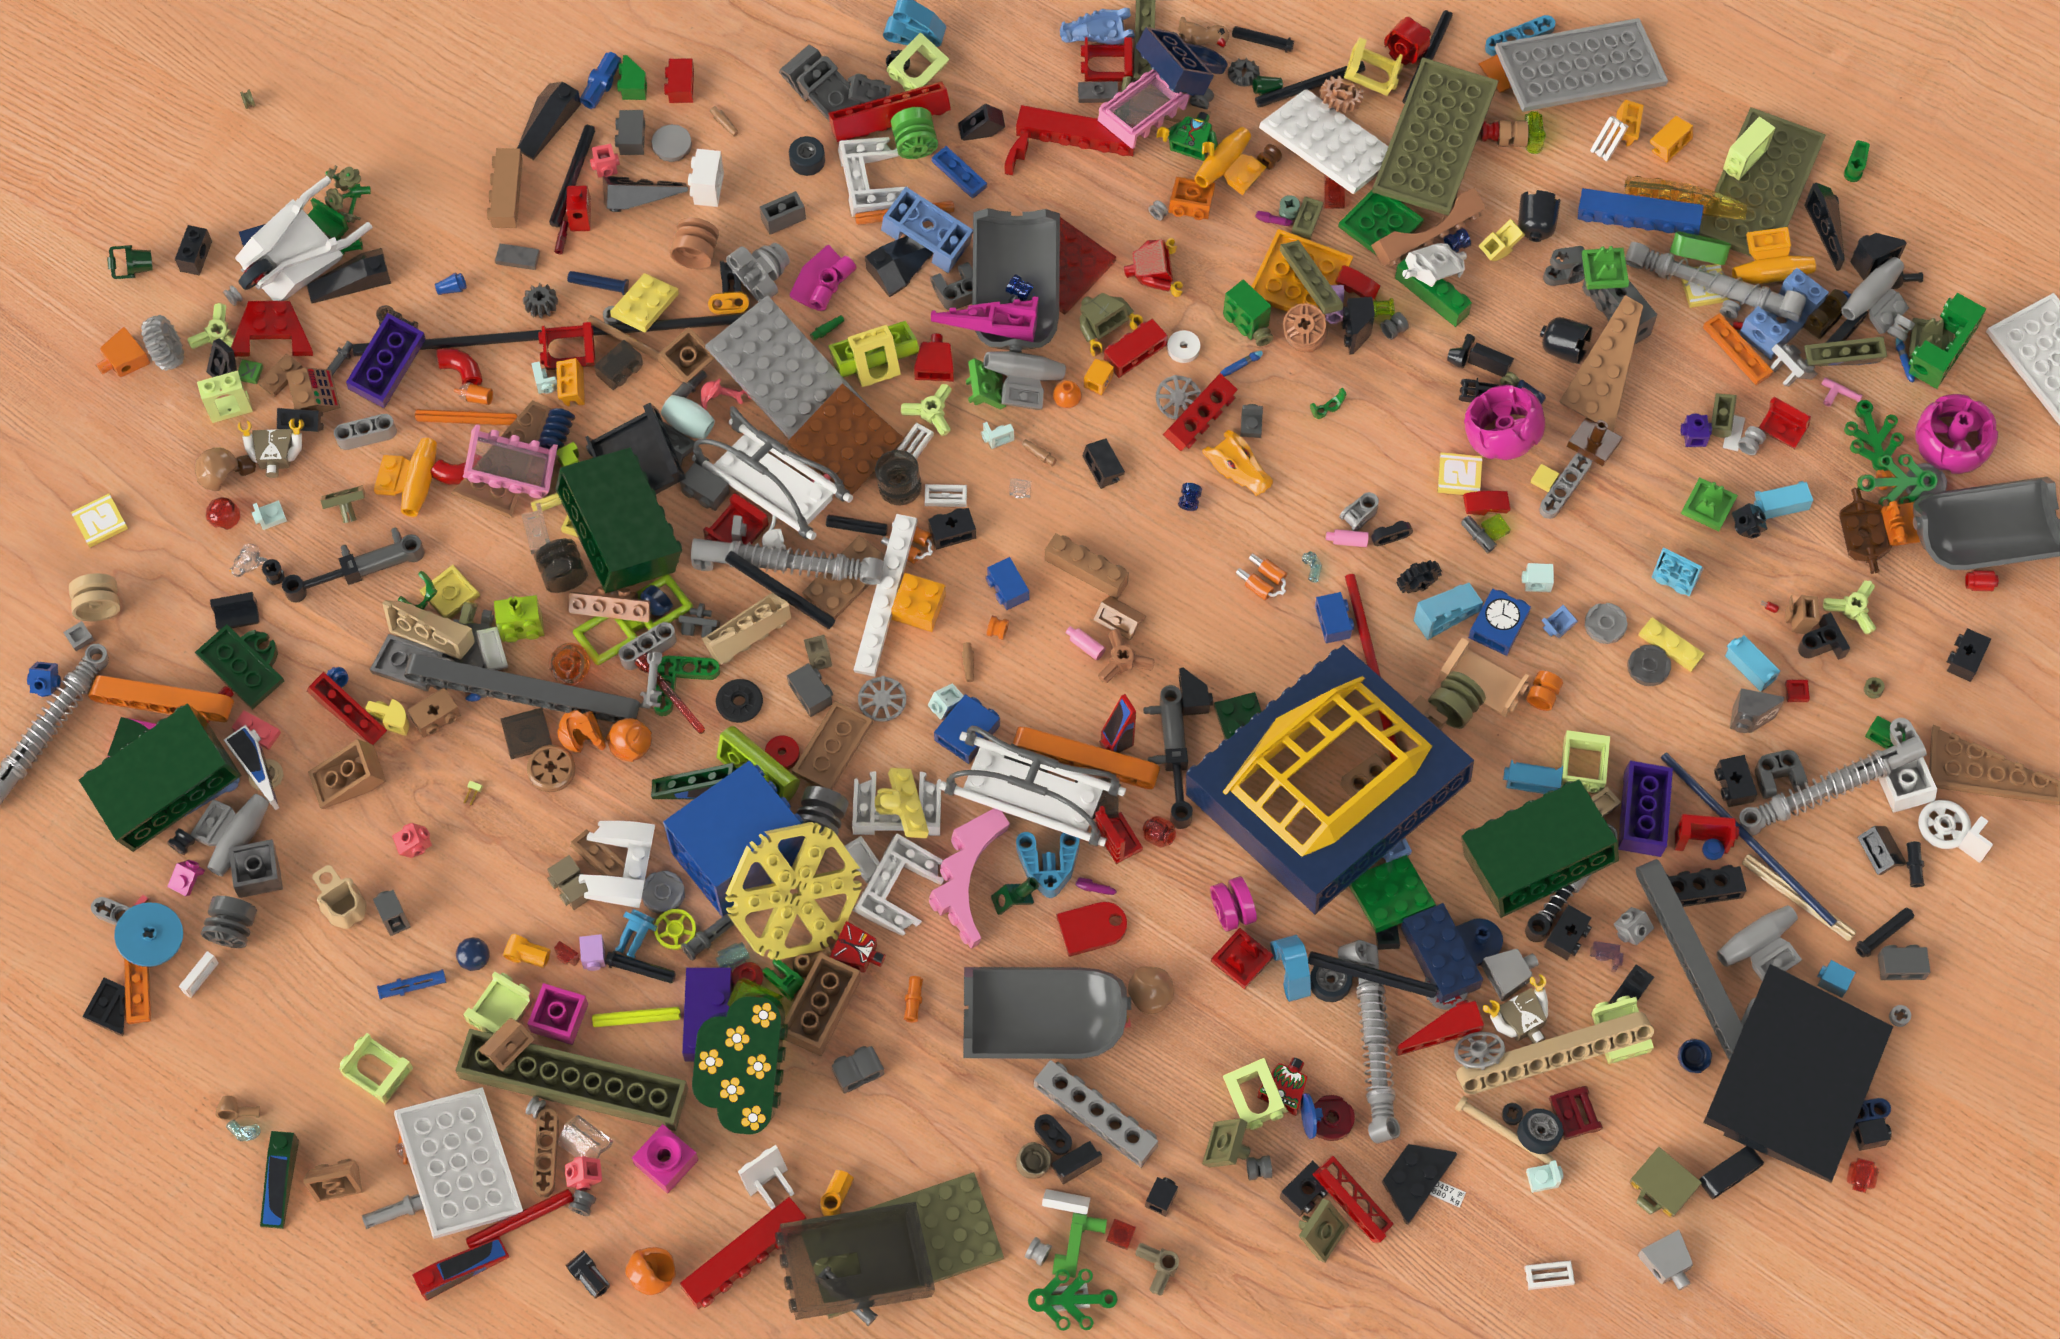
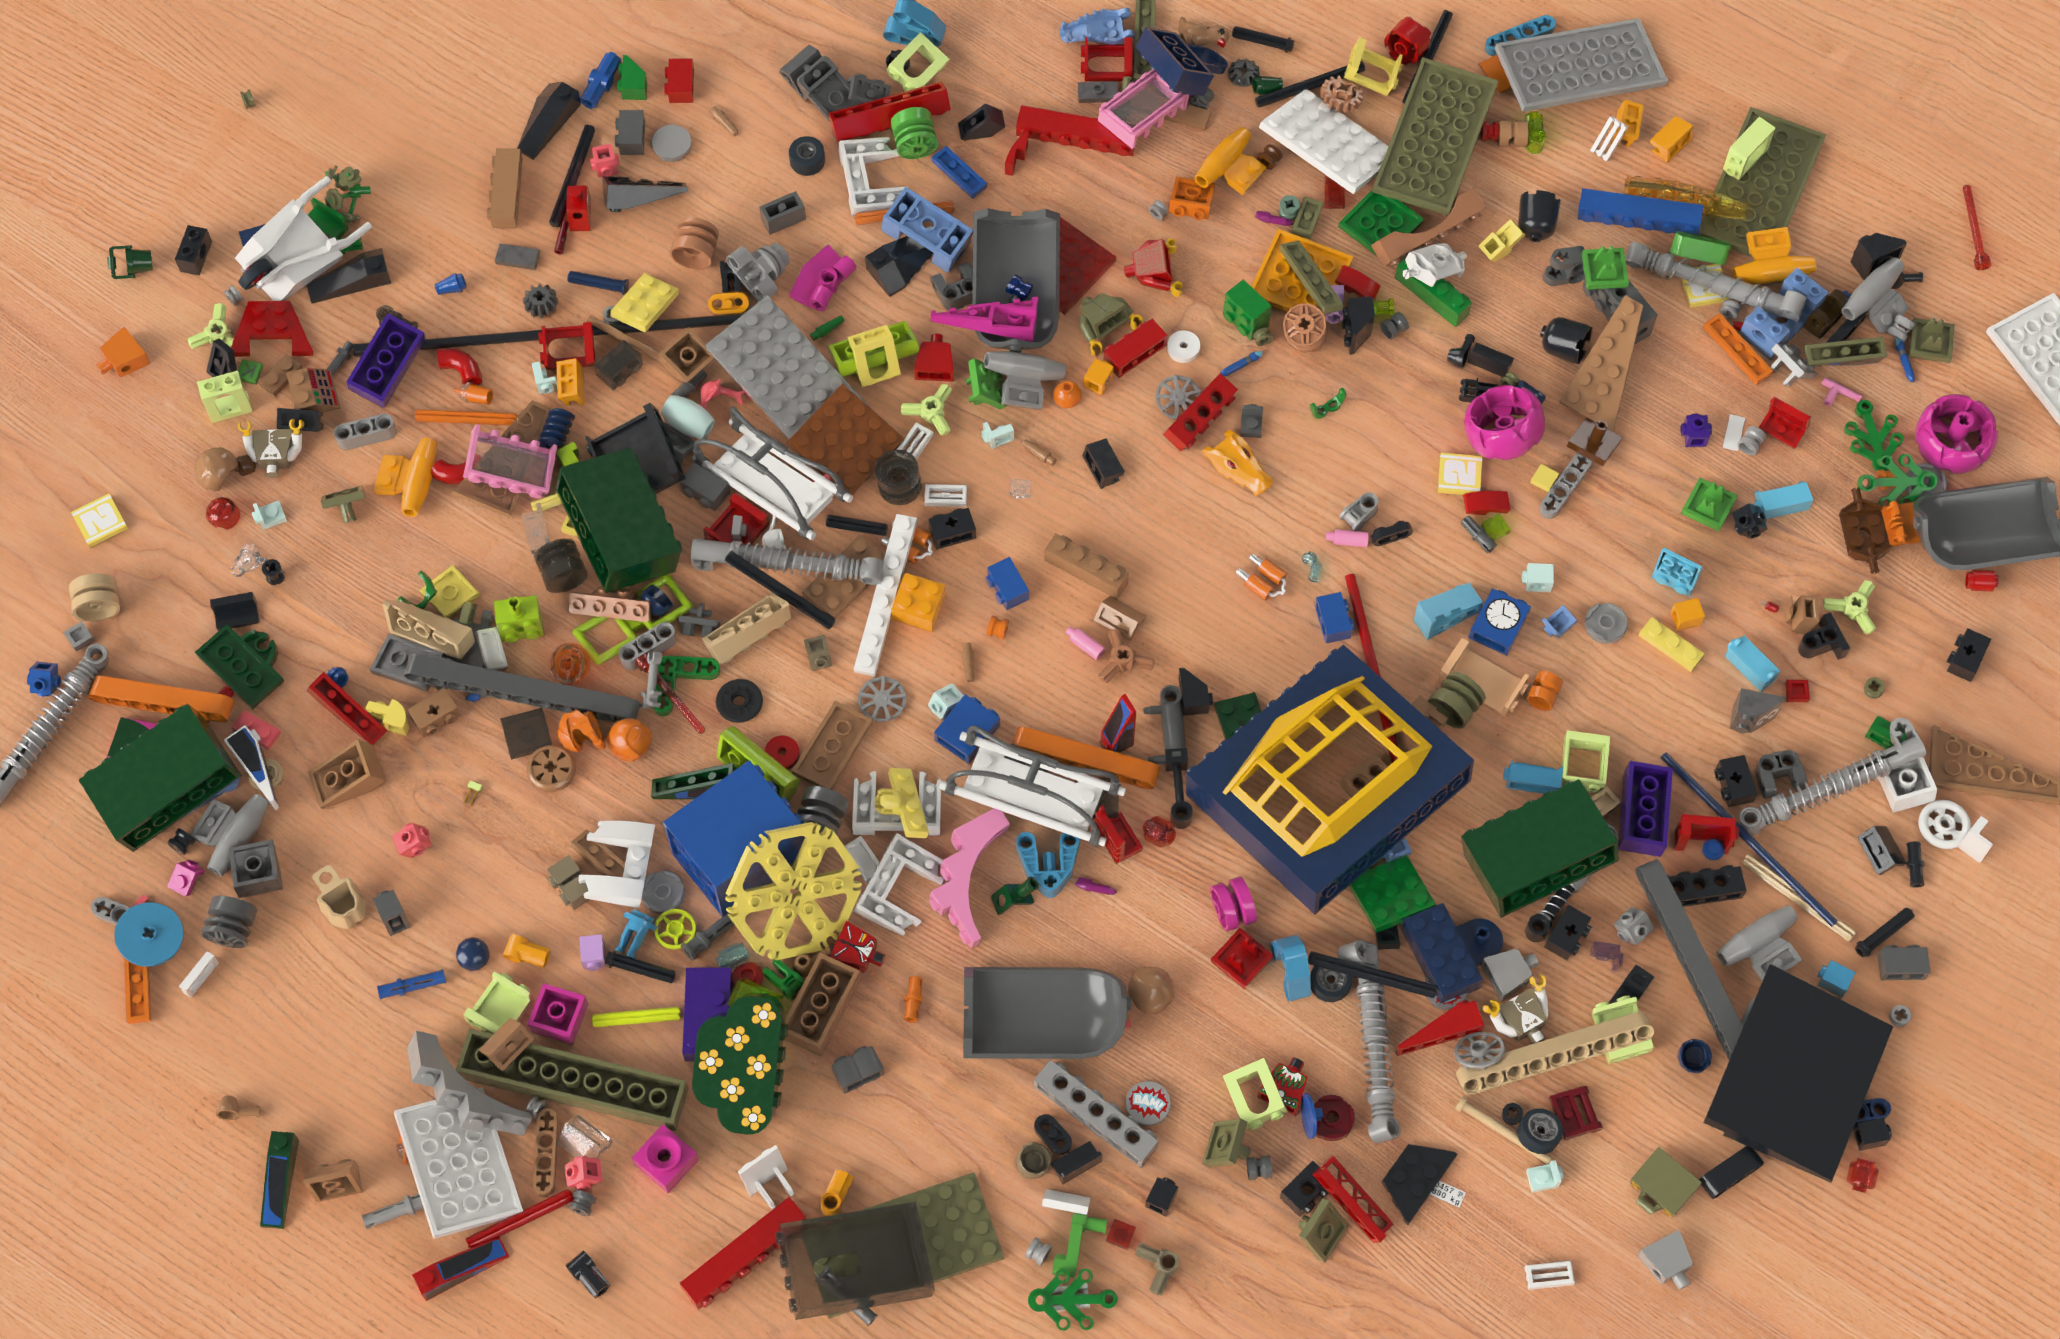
(107, 1007): black wing -> none
(162, 342): light grey gear -> none
(243, 1133): clear light blue arm -> none
(356, 567): piece -> none
(368, 1046): yellowish green panel -> none
(452, 1091): none -> light grey arch
(566, 954): clear red plate -> none
(651, 1270): orange piece -> none
(706, 177): white brick -> none
(810, 690): dark grey brick -> none
(1089, 927): red tile -> none
(1148, 1103): none -> tile
(1190, 495): clear blue wheel -> none
(1191, 137): green torso -> none
(1419, 576): black gear -> none
(1458, 240): clear blue wheel -> none
(1649, 665): flat silver tile -> none
(1687, 614): none -> light orange panel
(1723, 415): olive brick -> none
(1825, 215): black wedge -> none
(1857, 161): green piece -> none
(1961, 318): green plate -> none
(1981, 260): none -> clear red piece

